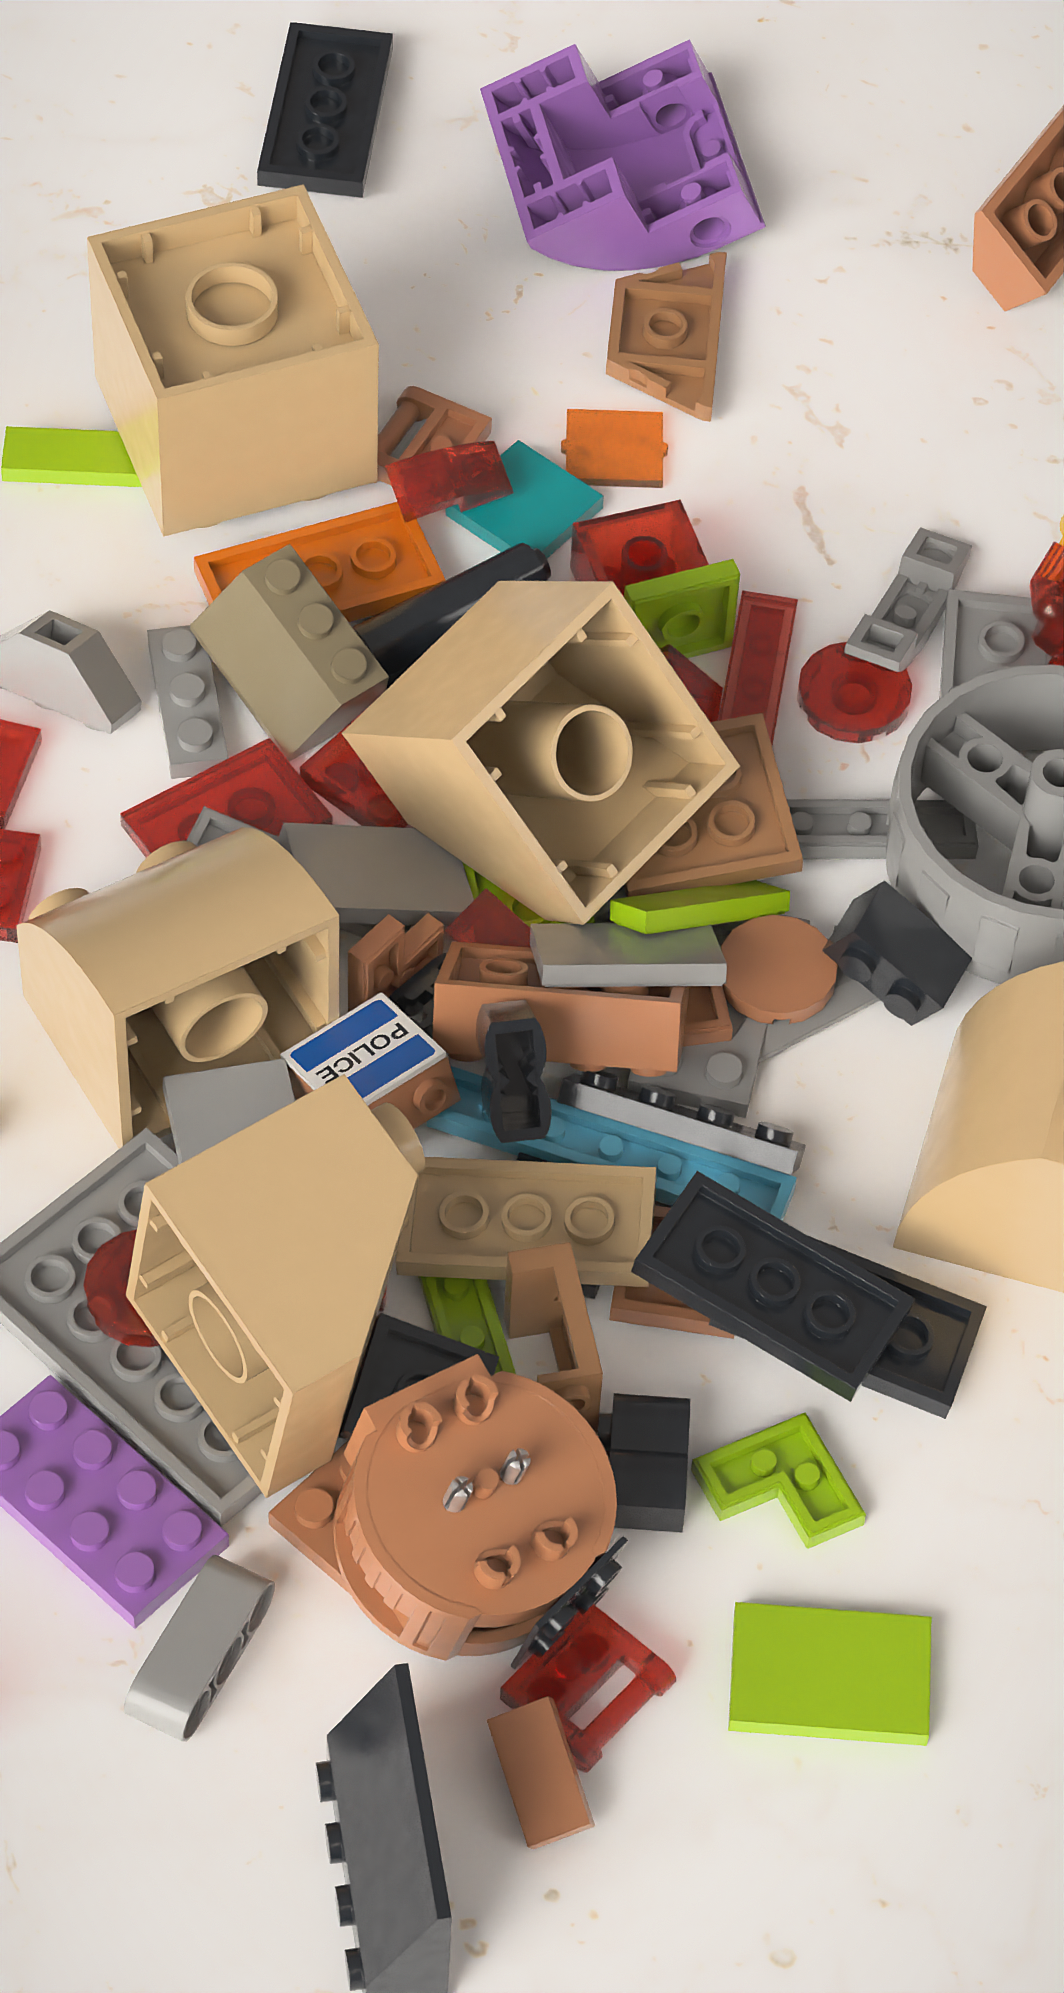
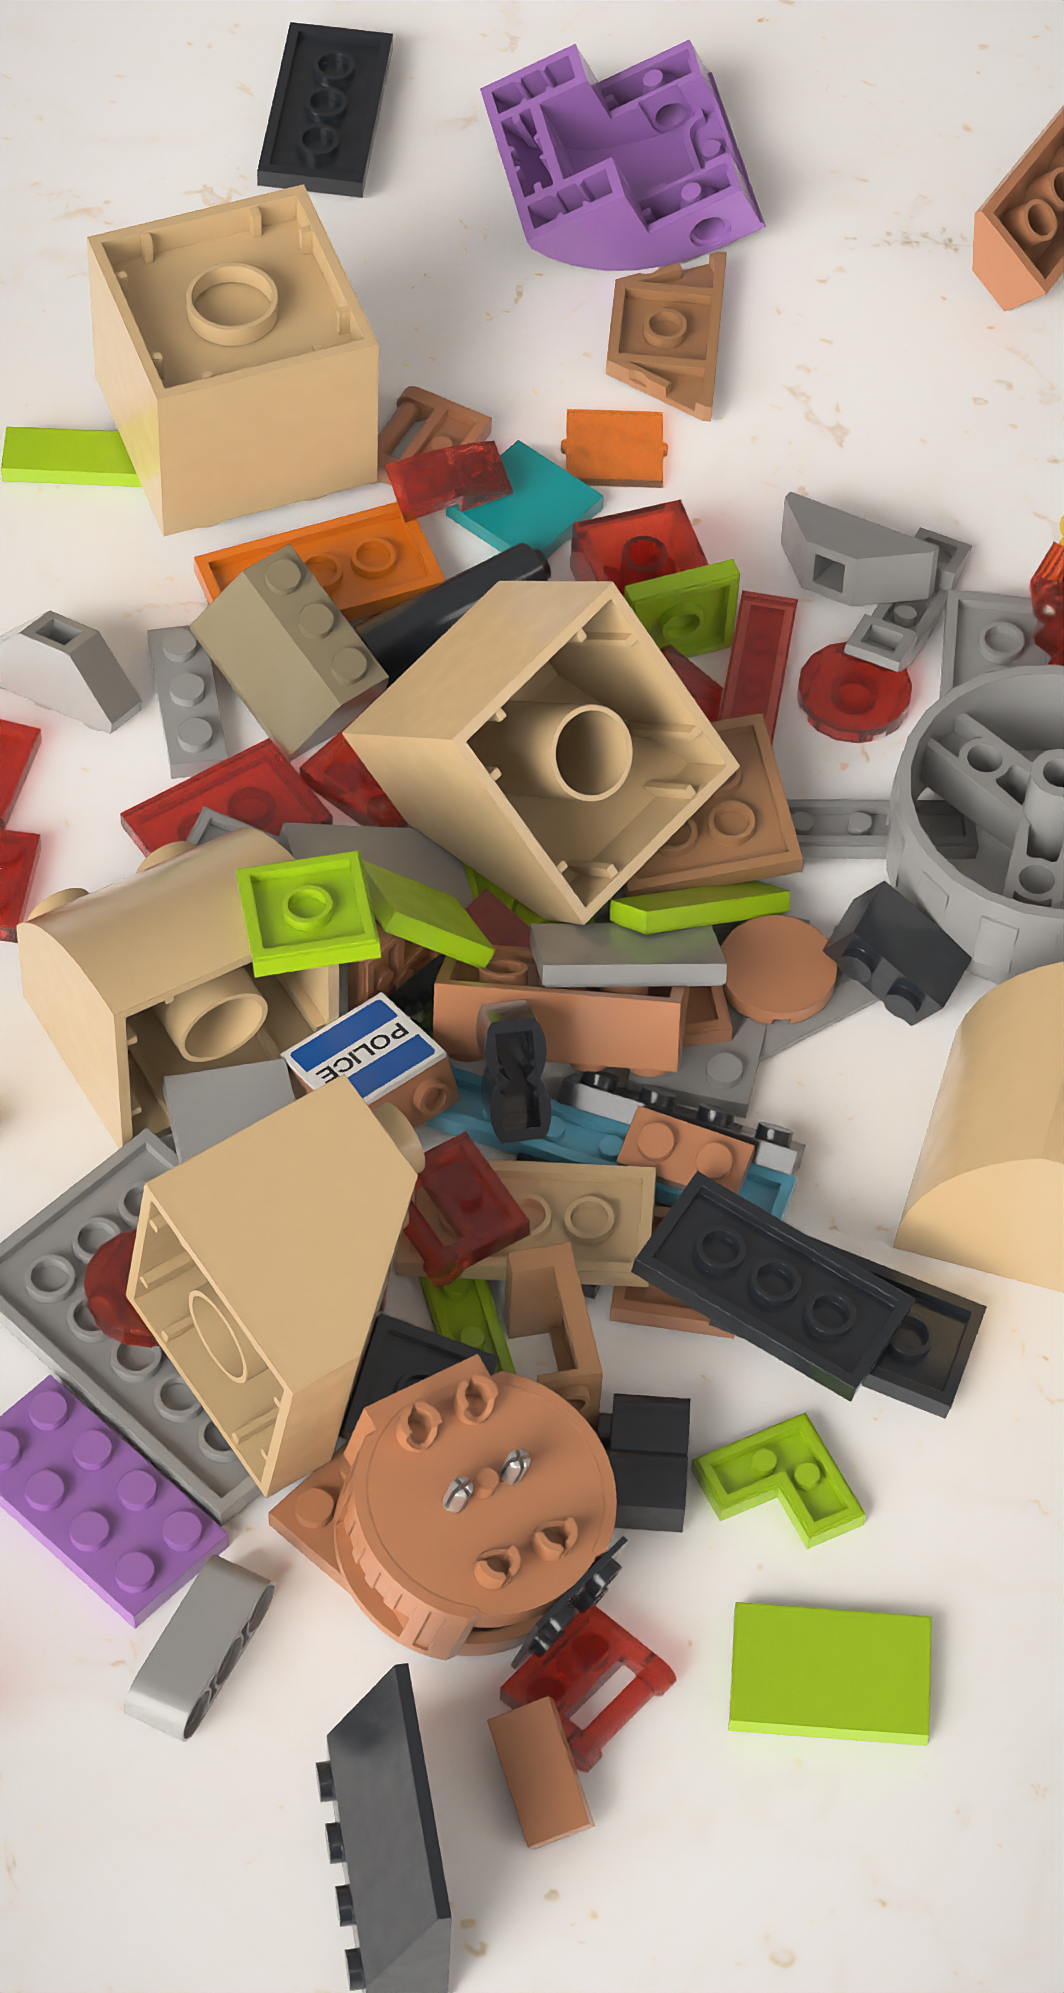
(308, 913): none -> lime tile
(425, 916): none -> lime tile
(472, 1204): none -> clear red plate
(682, 1150): none -> nougat plate
(853, 556): none -> light grey slope

